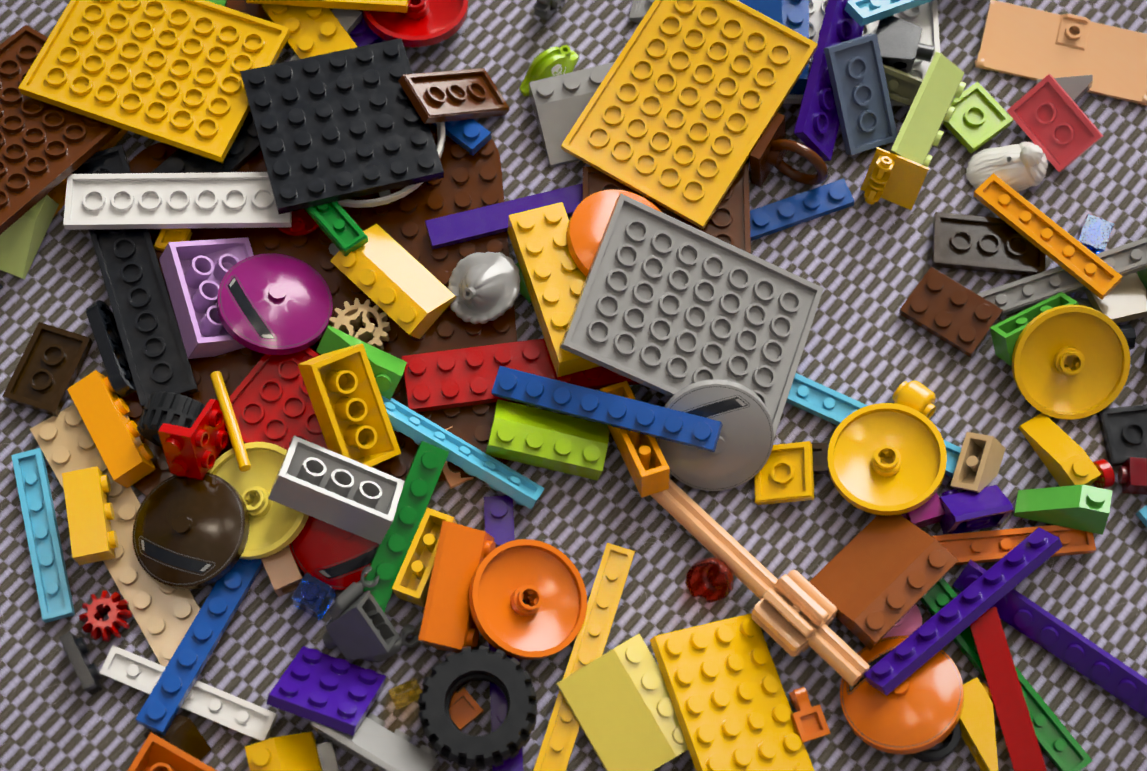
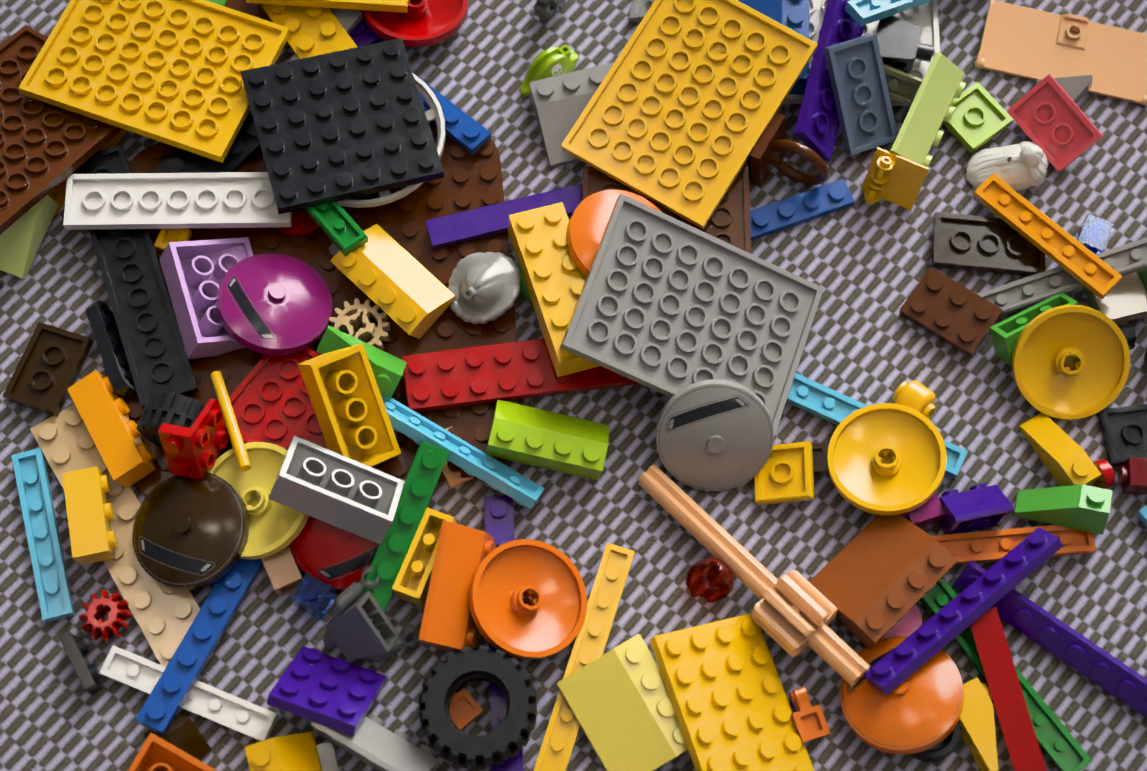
(405, 693): clear yellow tile -> none
(453, 95): reddish brown tile -> none
(607, 409): blue plate -> none
(640, 452): light orange brick -> none
(977, 462): tan slope -> none

